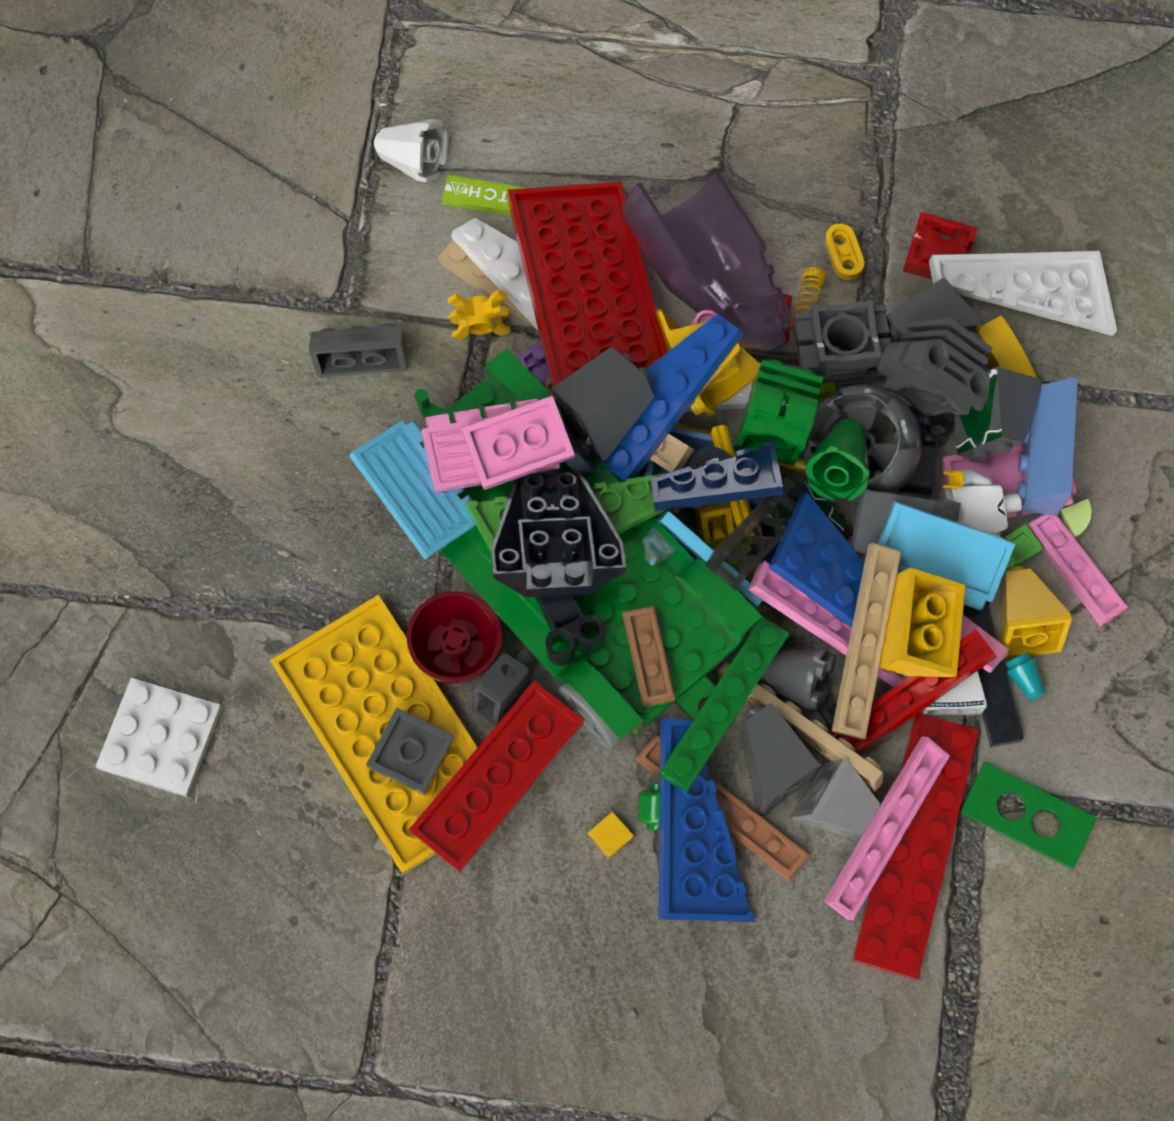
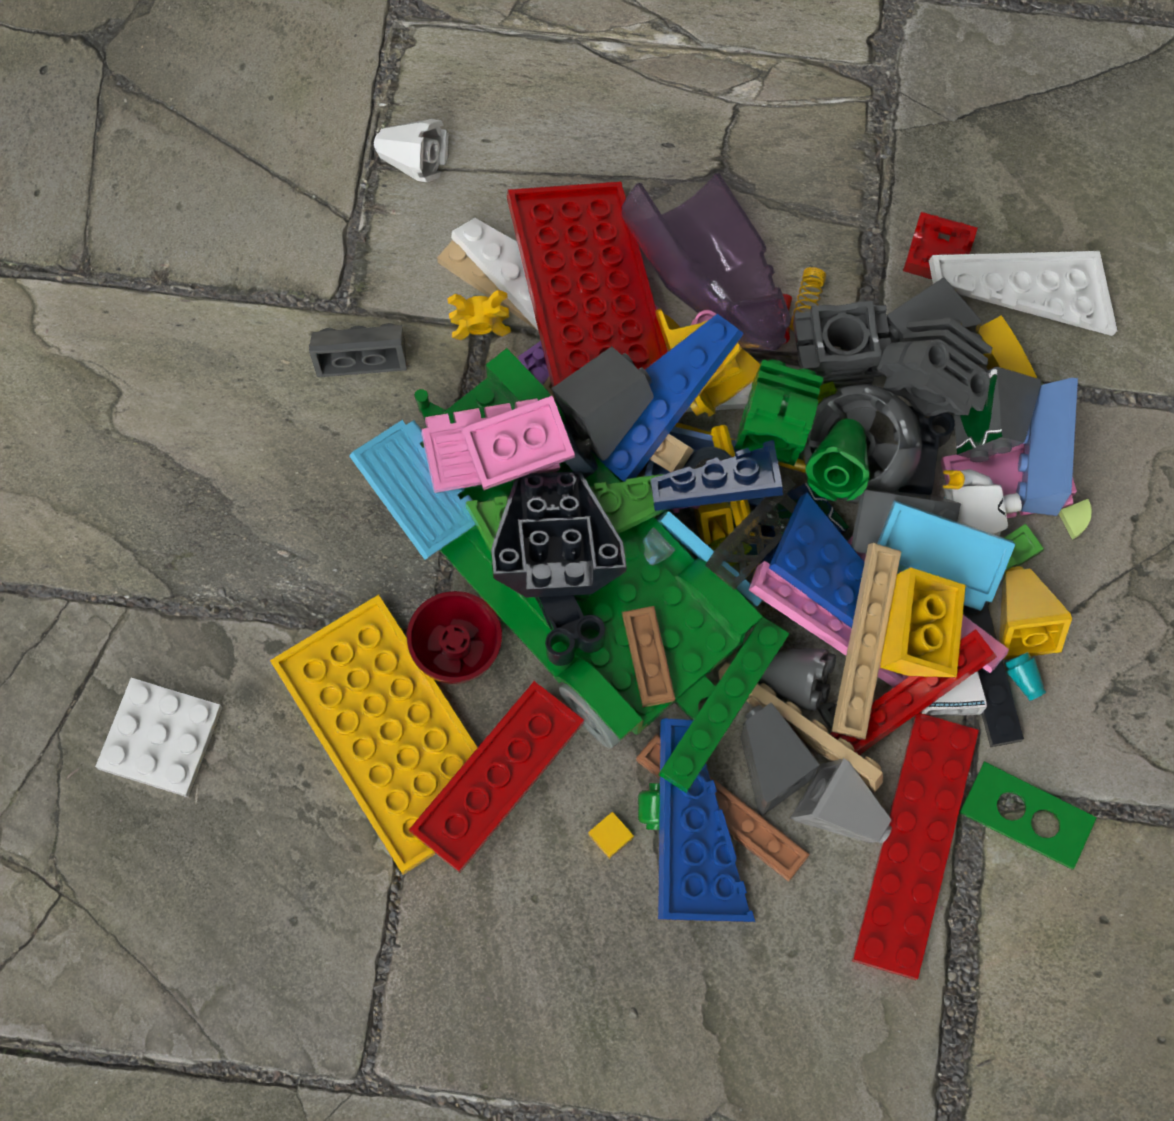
(410, 751): dark grey plate -> none
(477, 194): lime tile -> none
(502, 686): dark grey torso -> none
(846, 253): yellow plate -> none
(886, 828): bright pink tile -> none
(1077, 568): bright pink tile -> none

